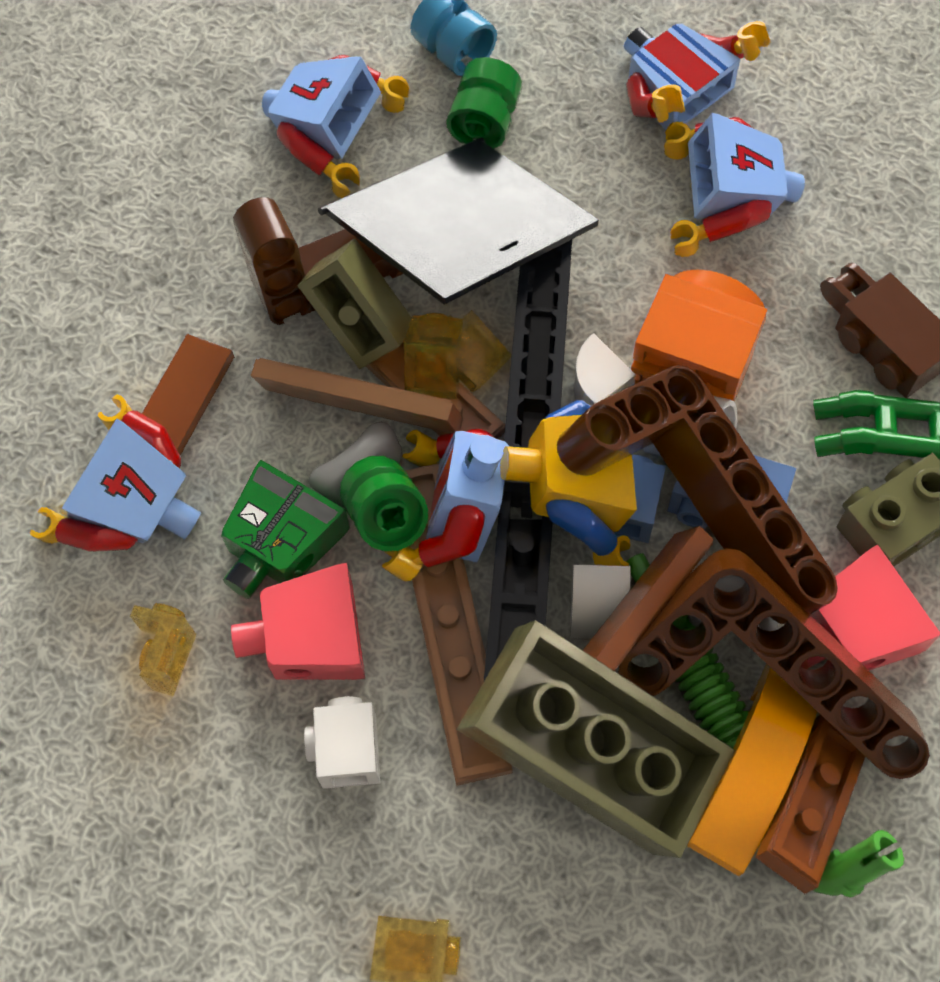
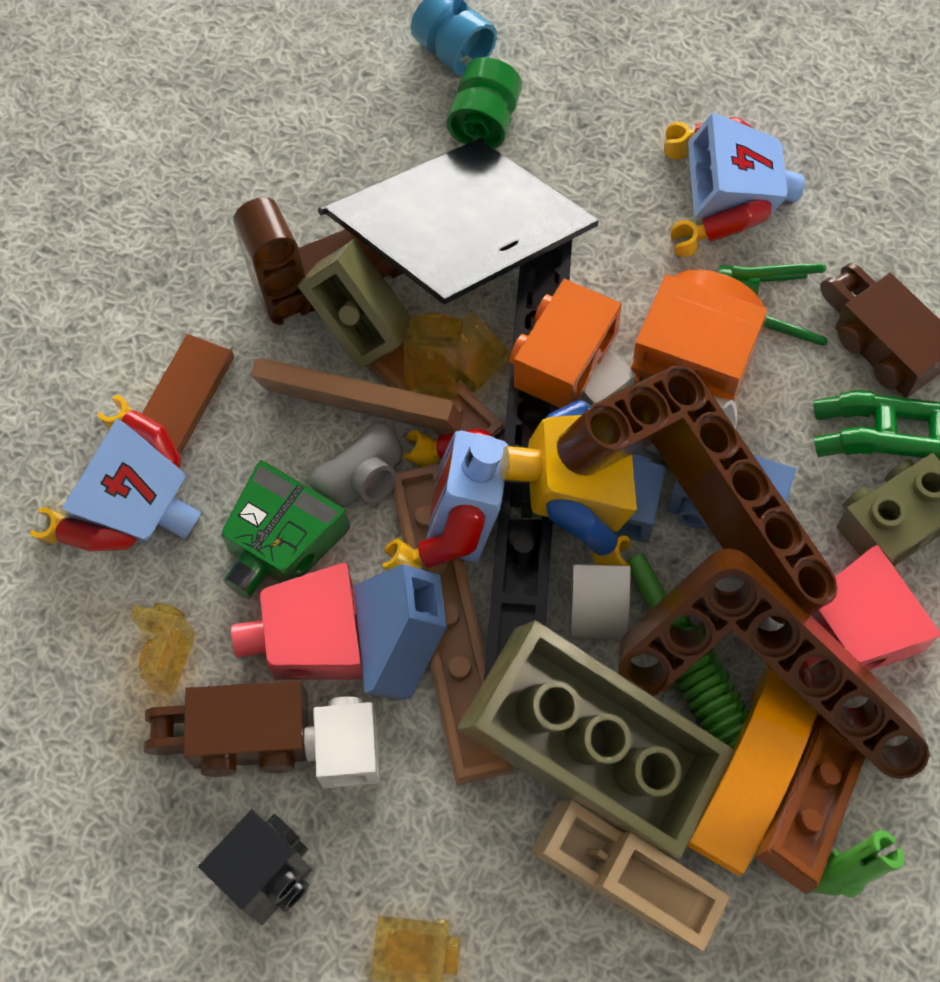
(234, 727): none -> reddish brown brick
(259, 866): none -> black brick
(325, 107): light blue torso -> none
(383, 503): green wheel -> none
(398, 628): none -> medium blue slope
(565, 344): none -> orange brick
(630, 873): none -> tan slope
(648, 596): dark orange tile -> none
(685, 69): torso -> none
(753, 275): none -> green plant

